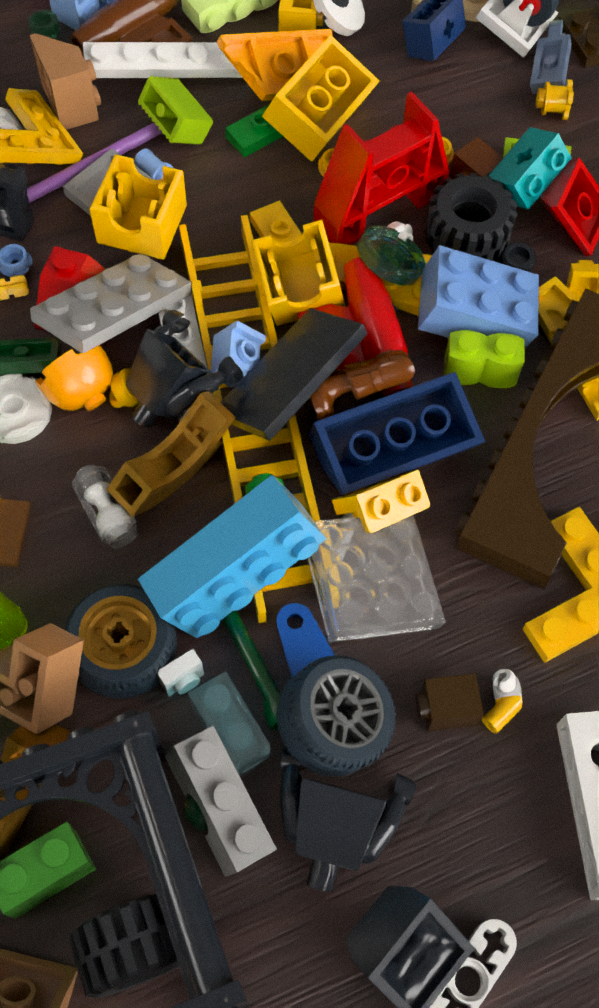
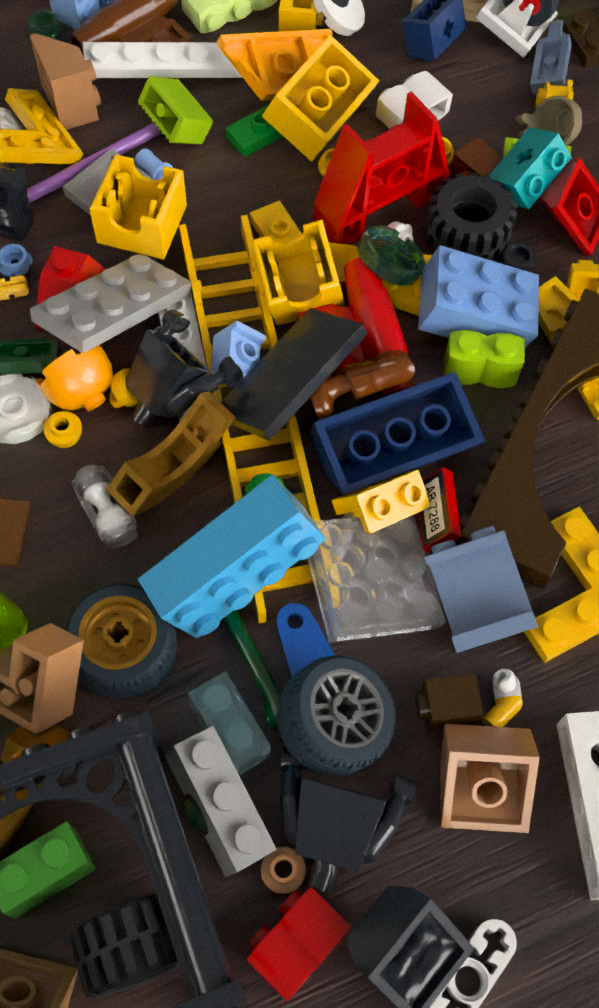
(63, 438): none -> yellow plate
(181, 674): white plate -> none
(283, 885): none -> medium nougat plate
(297, 943): none -> red brick
(425, 87): none -> white brick
(441, 519): none -> tile
(480, 589): none -> sand blue panel
(487, 778): none -> medium nougat slope
(556, 115): none -> dark tan piece

